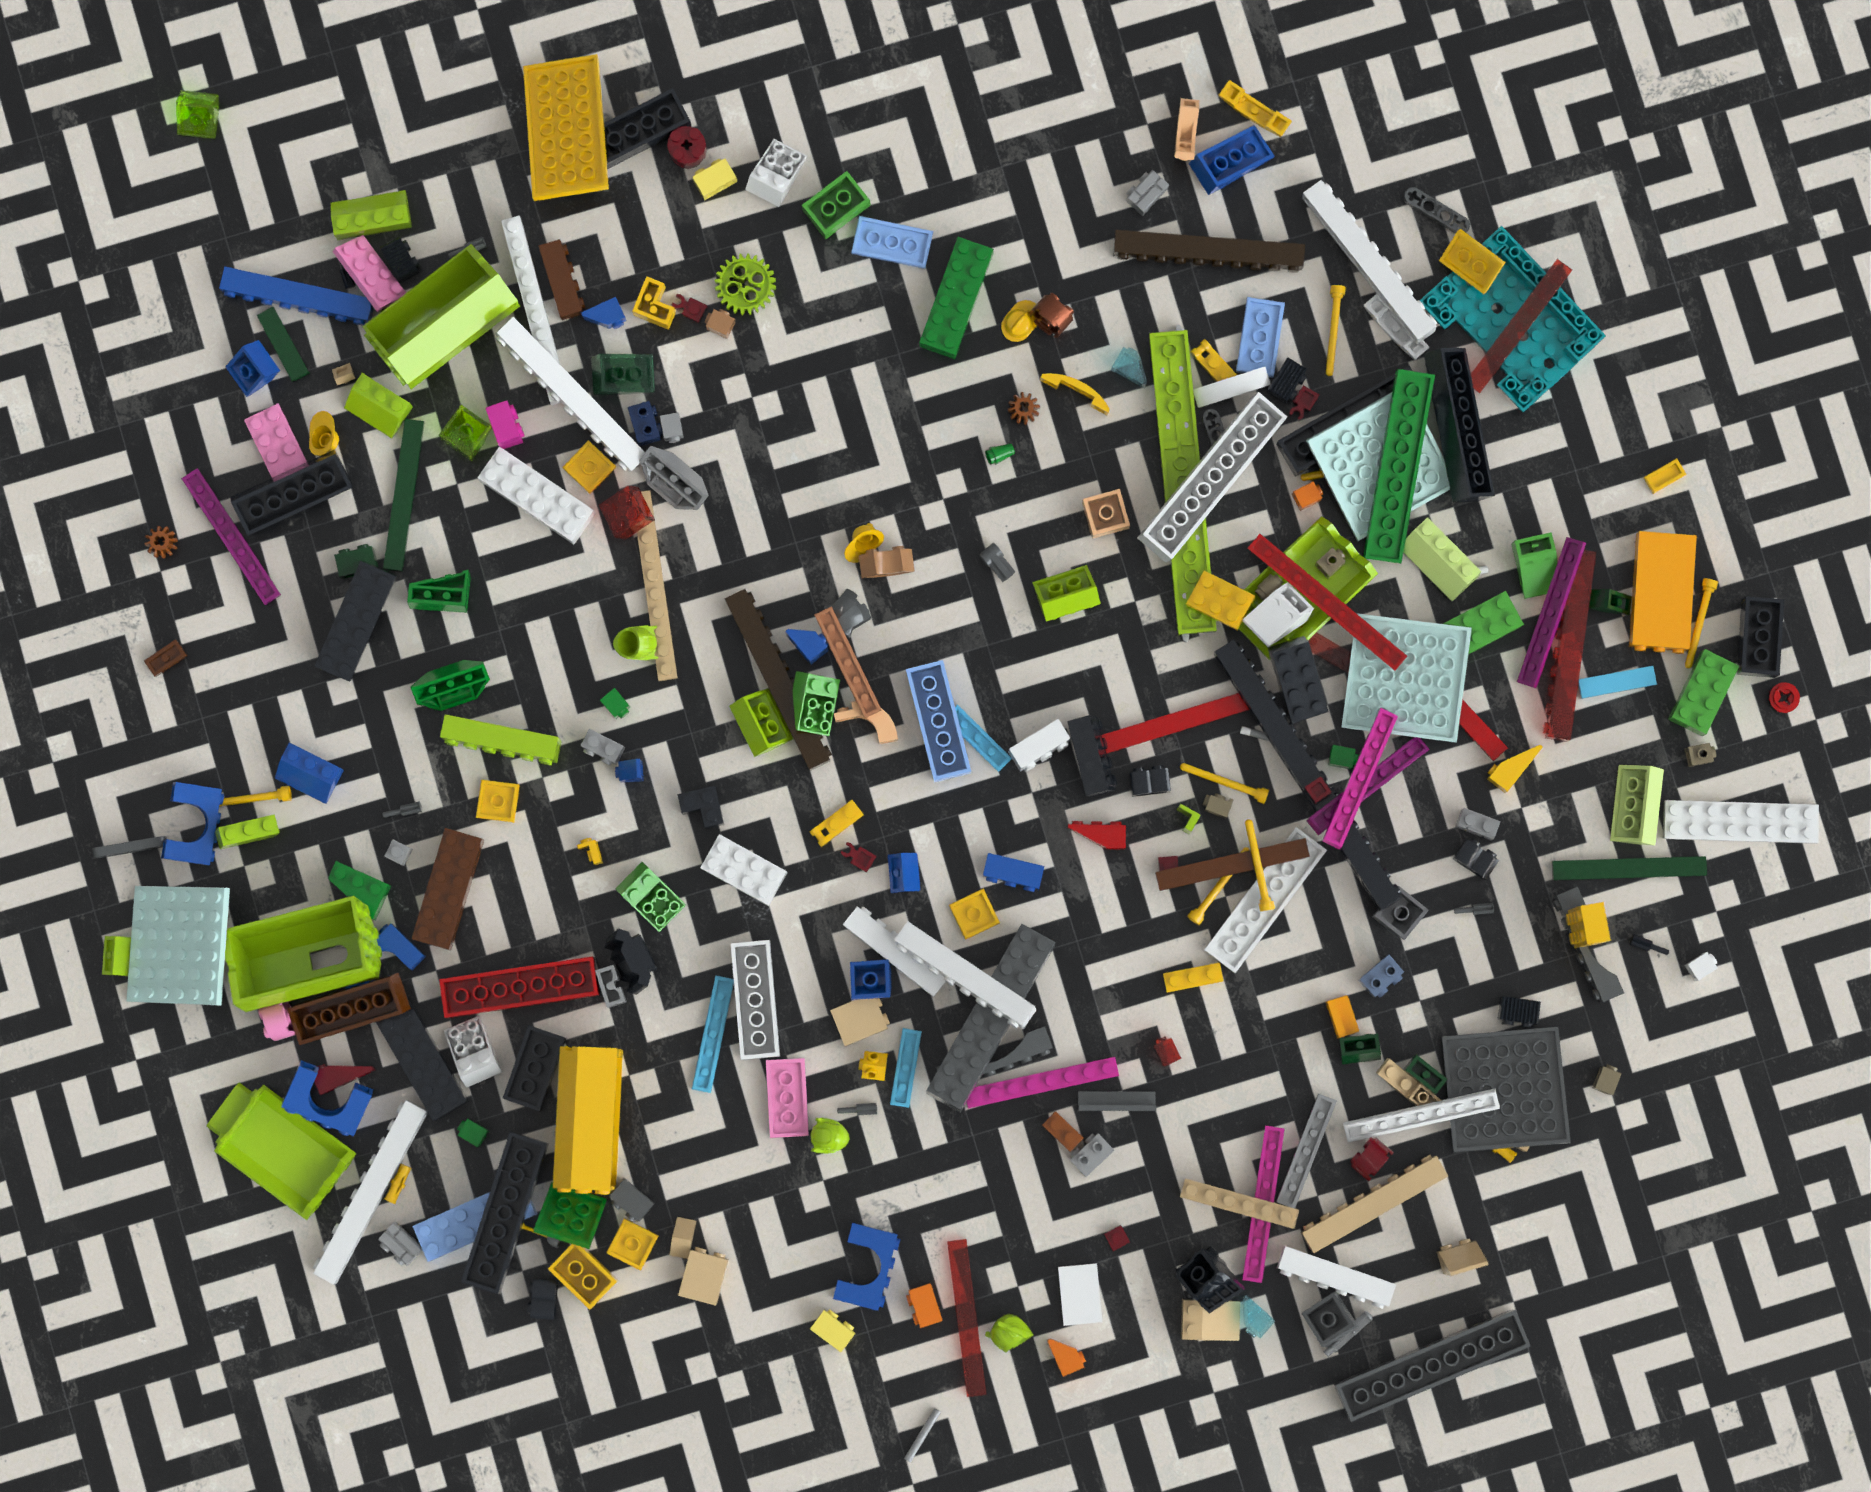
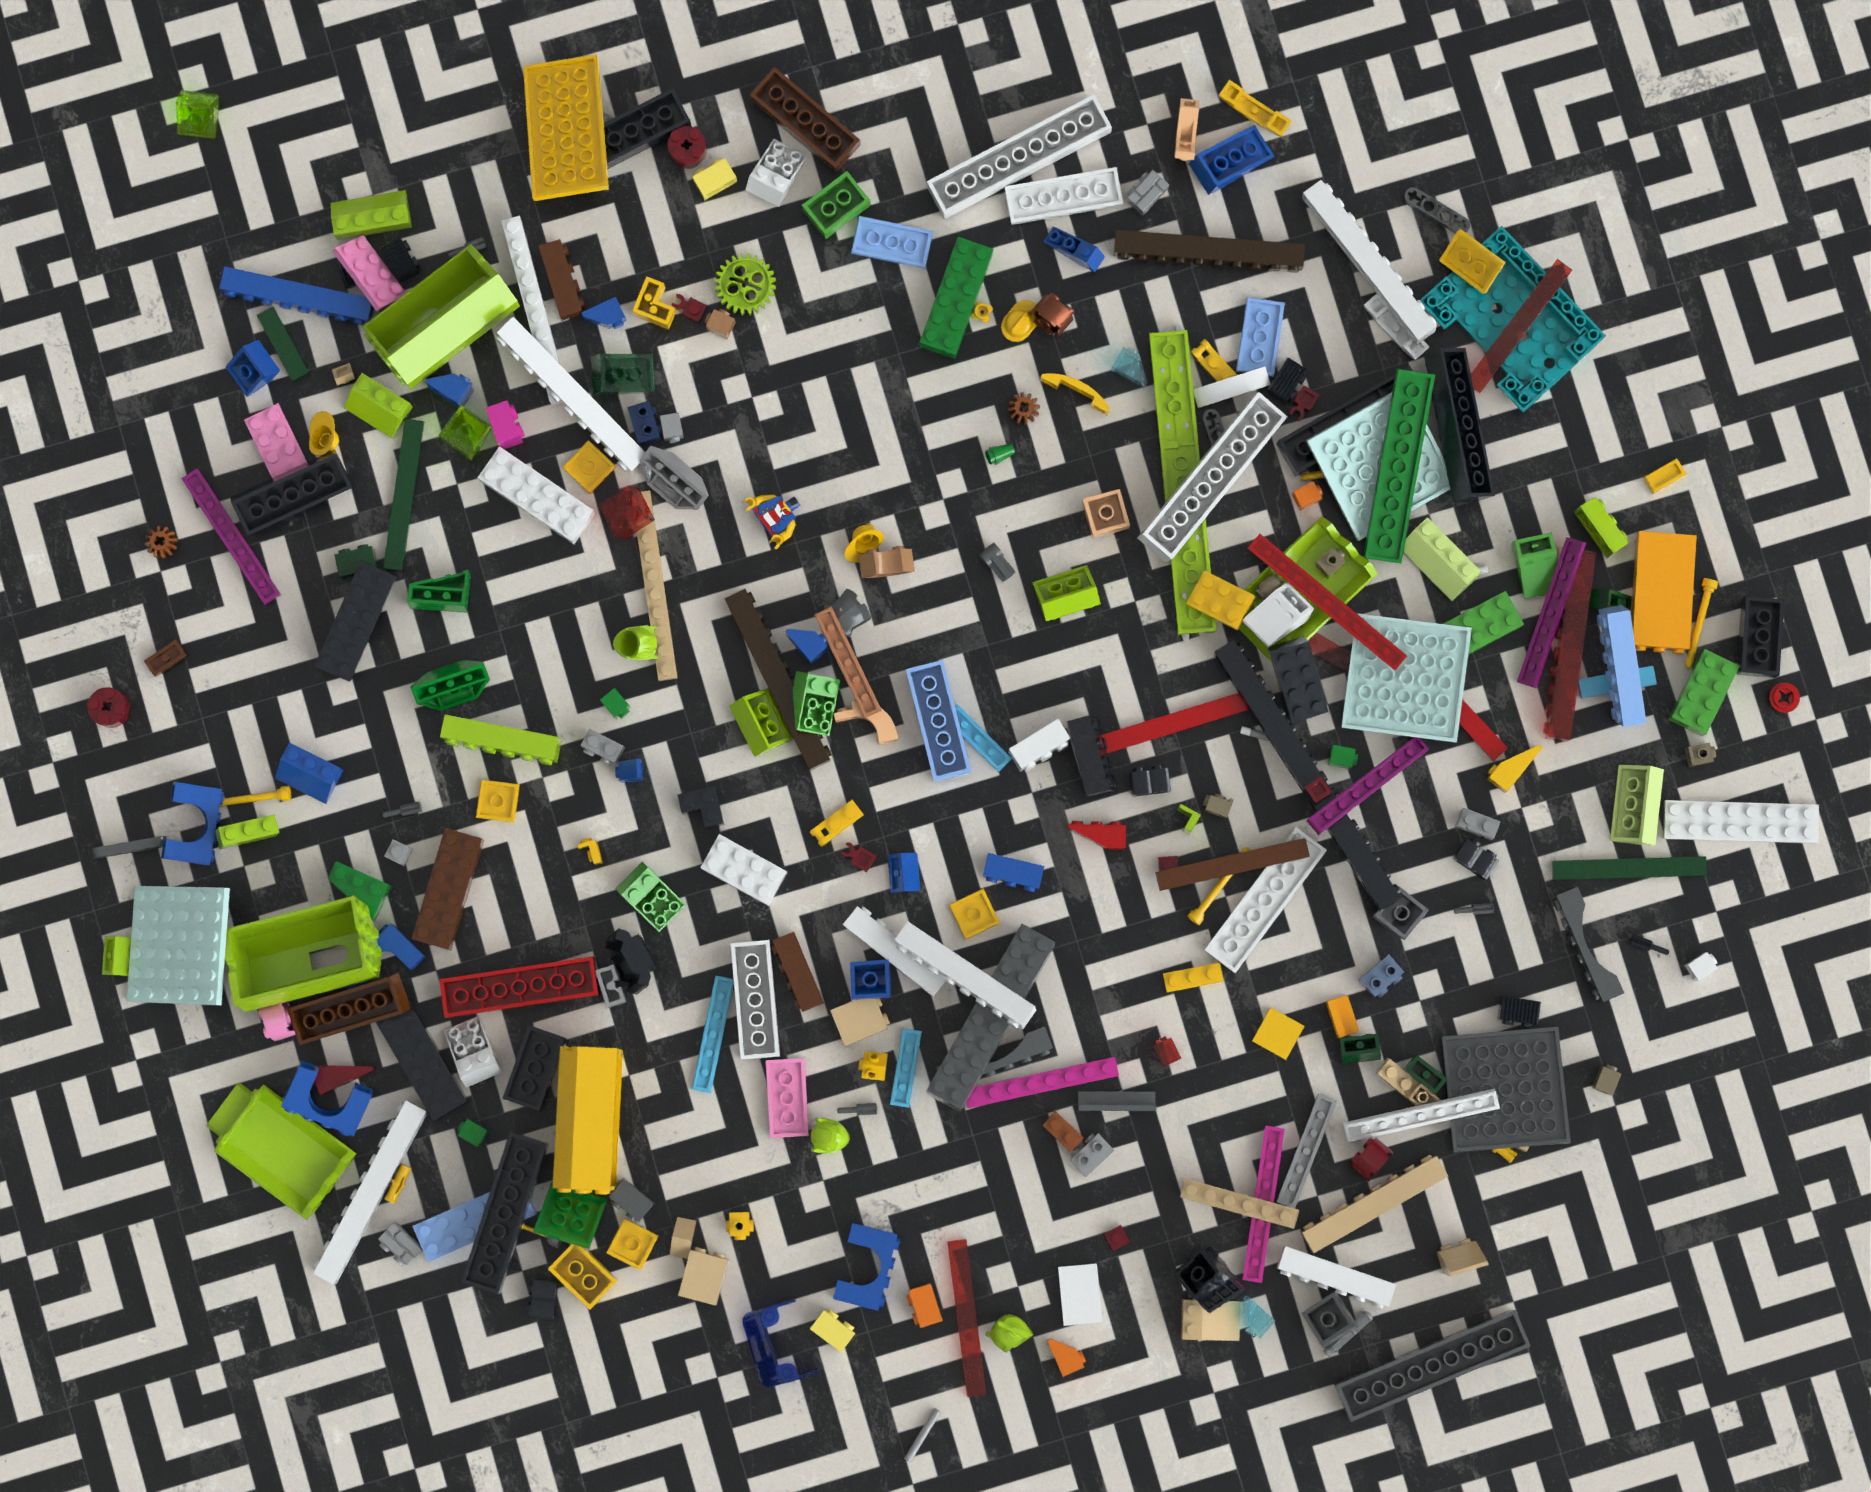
(98, 704): none -> dark red brick
(452, 388): none -> blue slope
(742, 1217): none -> yellow brick
(761, 1347): none -> clear blue windscreen
(774, 515): none -> torso
(798, 972): none -> reddish brown brick
(805, 119): none -> reddish brown brick
(979, 306): none -> yellow plate
(1019, 156): none -> white brick
(1063, 195): none -> white plate
(1075, 249): none -> blue slope
(1259, 794): yellow piece -> none
(1265, 901): yellow piece -> none
(1278, 1033): none -> yellow tile
(1337, 294): yellow piece -> none
(1360, 778): dark pink plate -> none
(1588, 925): yellow brick -> none
(1601, 527): none -> lime slope
(1621, 665): none -> light blue brick

